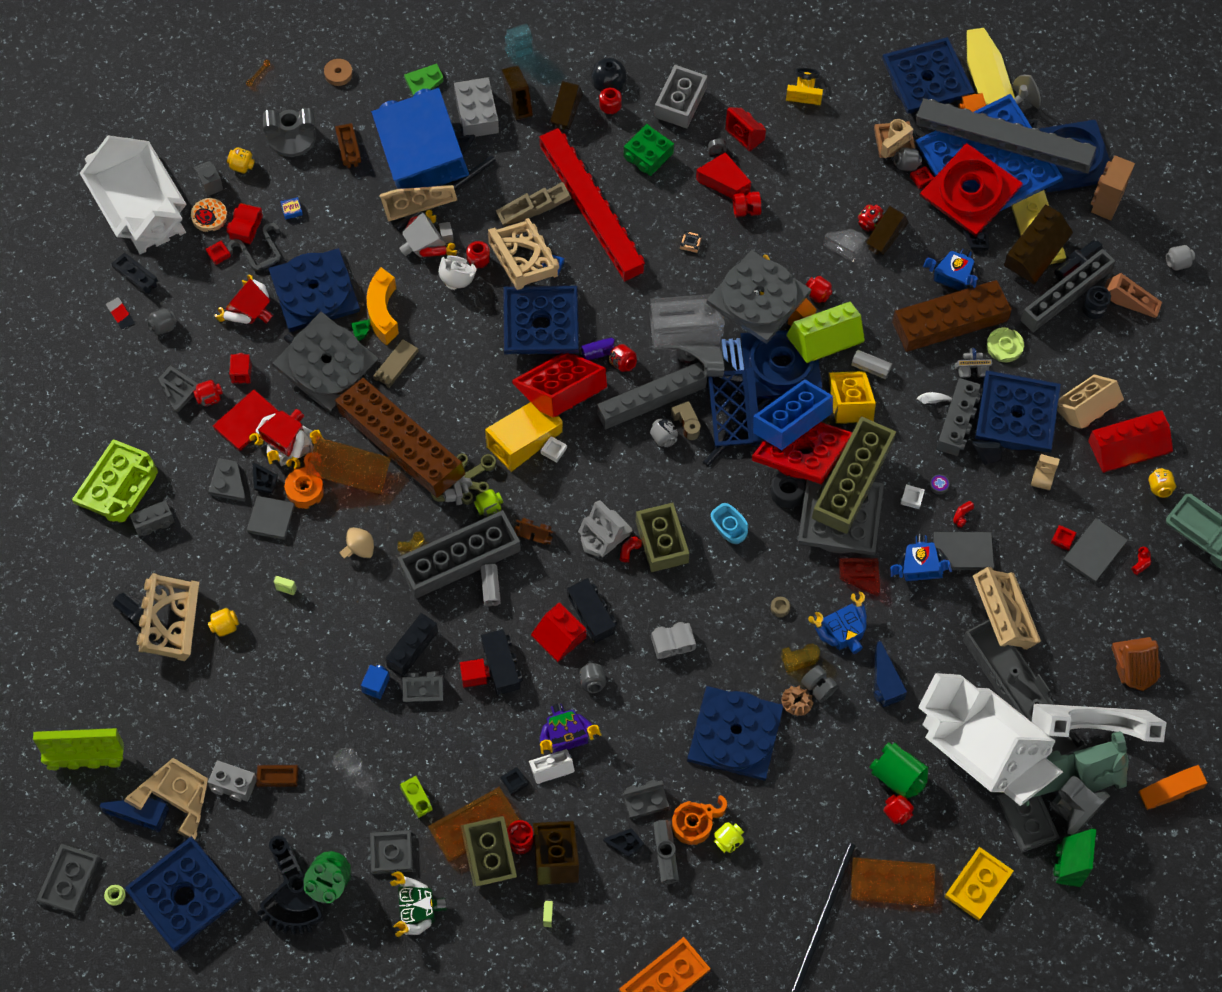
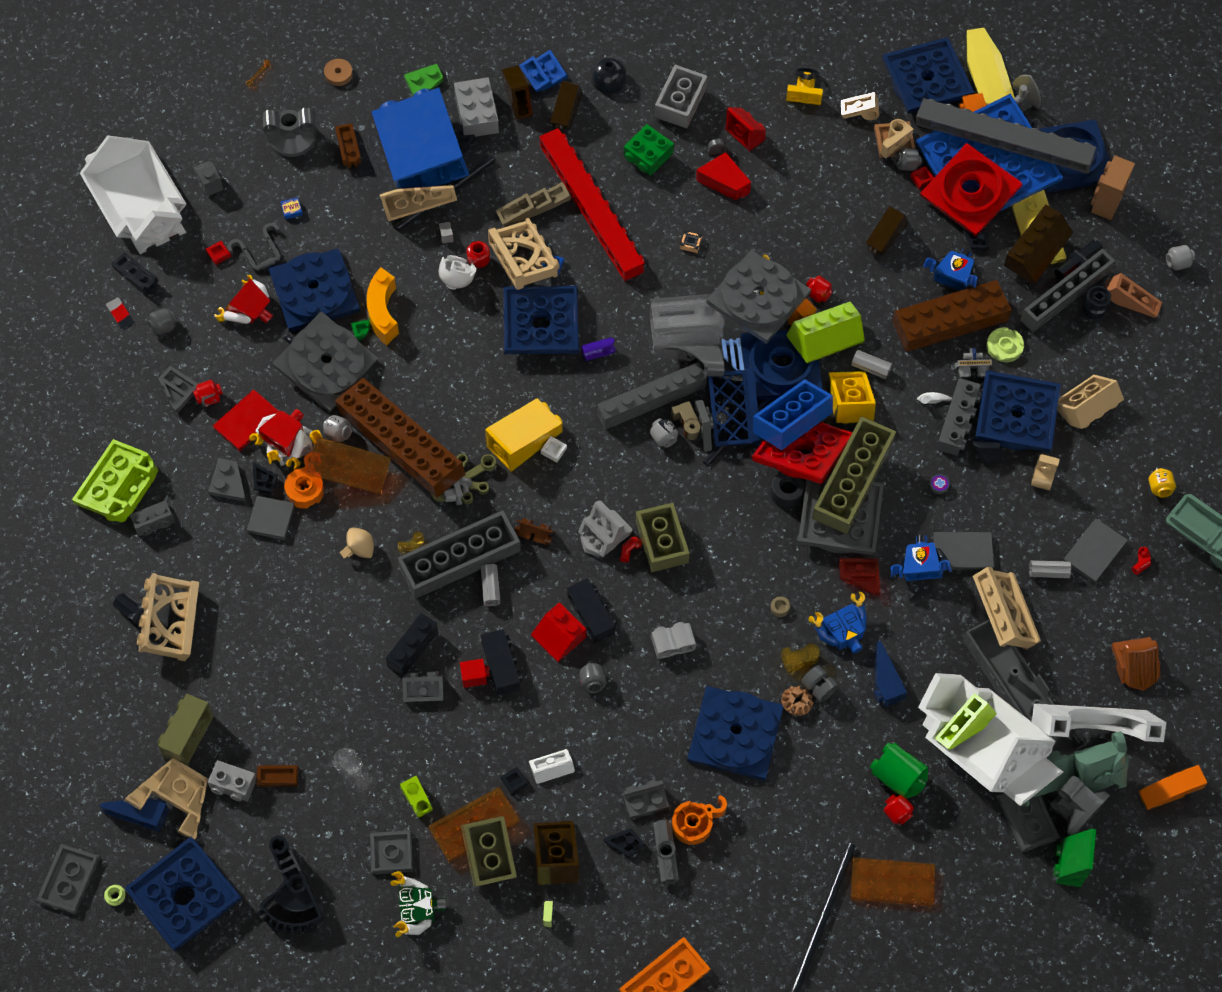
(80, 748): lime plate -> none
(185, 729): none -> olive brick
(209, 214): tile -> none
(223, 622): yellow head -> none
(240, 160): yellow head -> none
(240, 368): red brick -> none
(245, 223): red brick -> none
(285, 585): yellowish green tile -> none
(327, 877): green cylinder -> none
(337, 428): none -> light grey head
(375, 681): blue brick -> none
(396, 363): dark tan hinge -> none
(424, 238): light grey torso -> none
(488, 503): lime head -> none
(518, 42): clear light blue brick -> none
(520, 836): red wheel -> none
(543, 71): none -> blue slope
(561, 383): red slope -> none
(565, 730): torso -> none
(610, 100): red head -> none
(623, 358): red head -> none
(706, 424): none -> dark grey wing
(729, 523): medium azure piece -> none
(729, 837): neon yellow head -> none
(747, 204): red wheel -> none
(846, 243): clear slope -> none
(864, 105): none -> tan plate
(870, 217): red head -> none
(912, 496): white plate -> none
(961, 511): red arm -> none
(966, 722): none -> lime slope
(979, 883): yellow plate -> none
(1051, 569): none -> light grey axle
(1063, 537): red tile -> none
(1131, 441): red slope -> none

